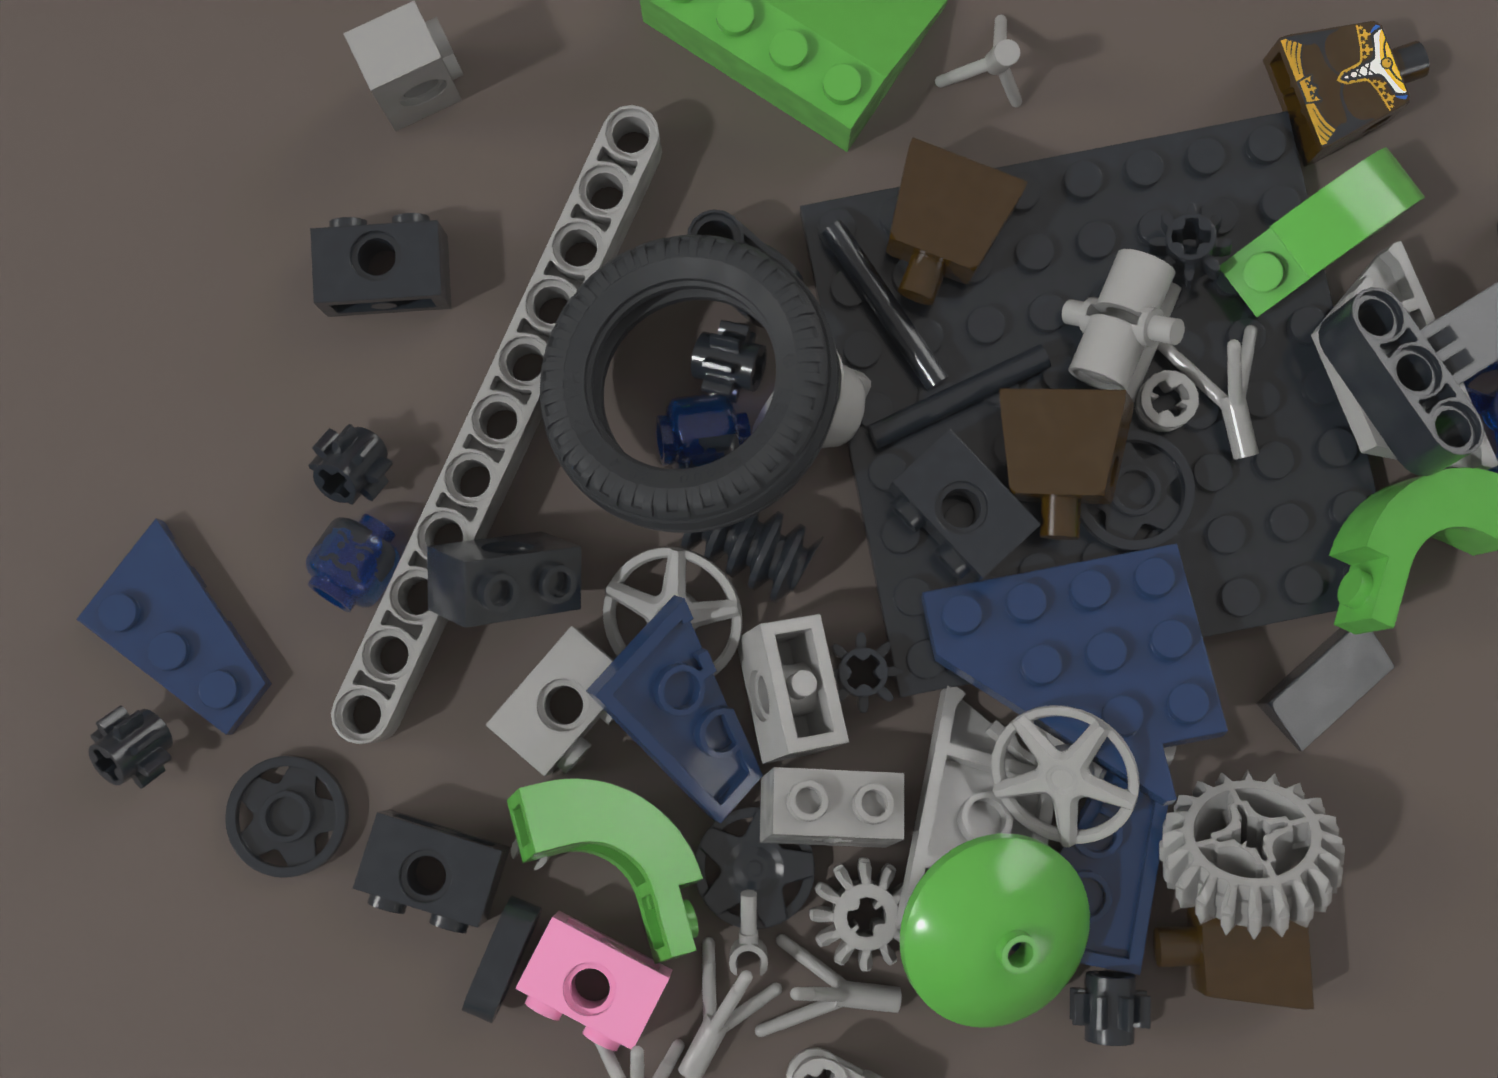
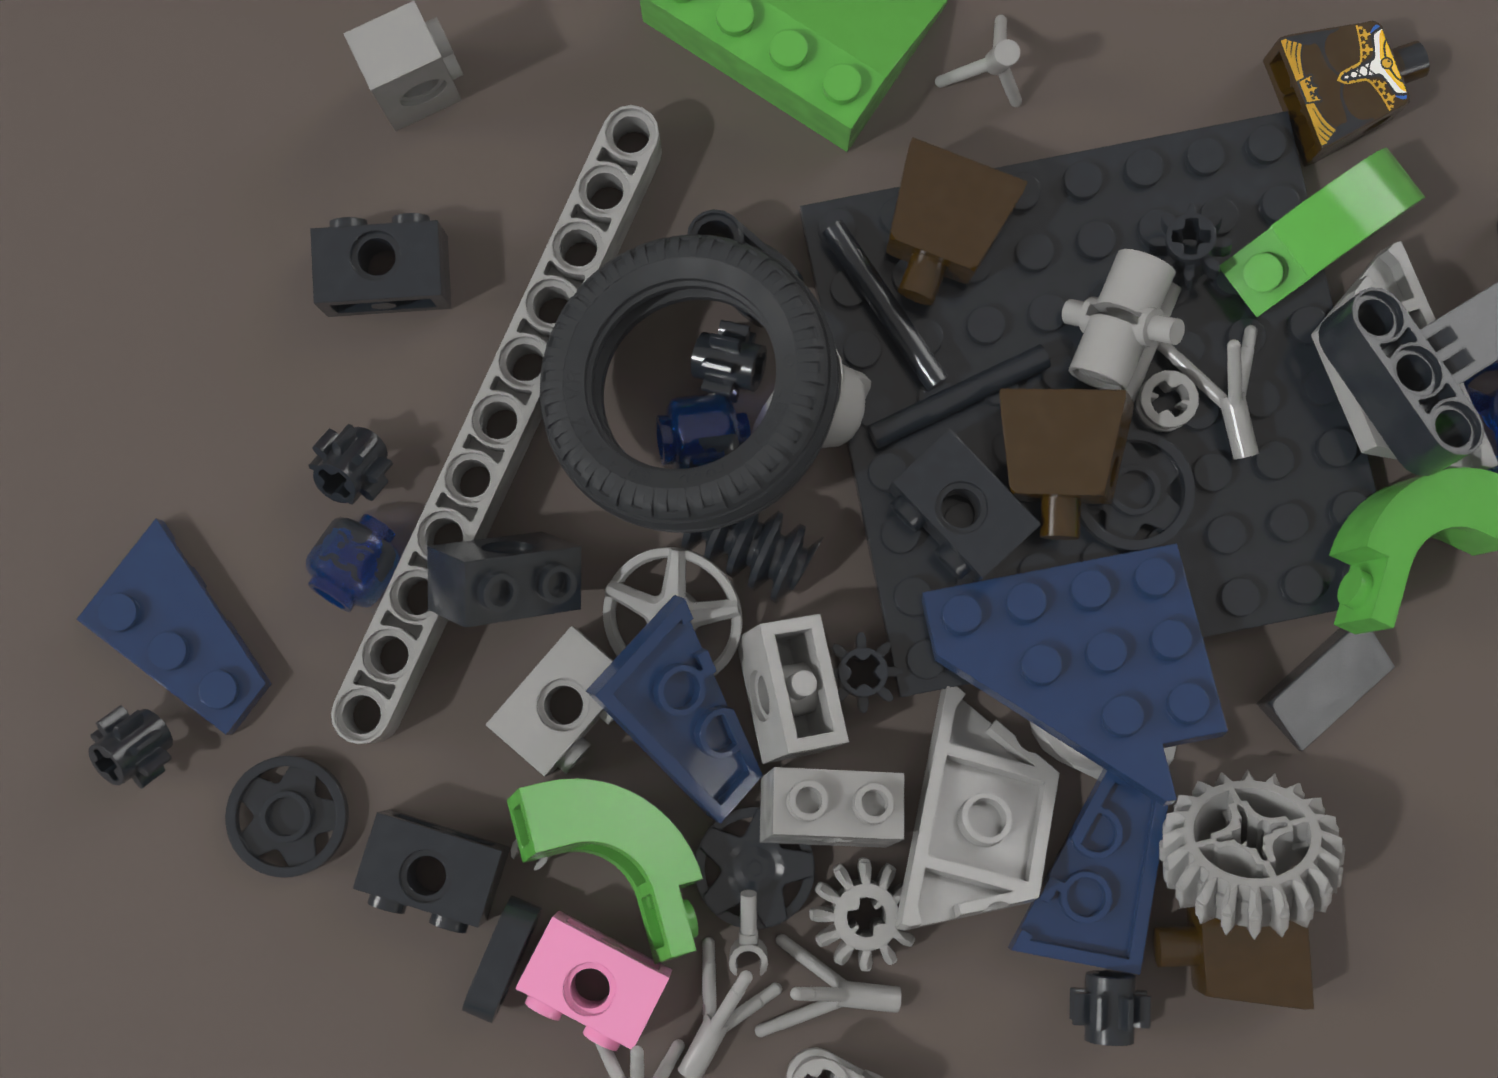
(971, 915): bright green dish -> none
(1065, 775): light grey wheel -> none

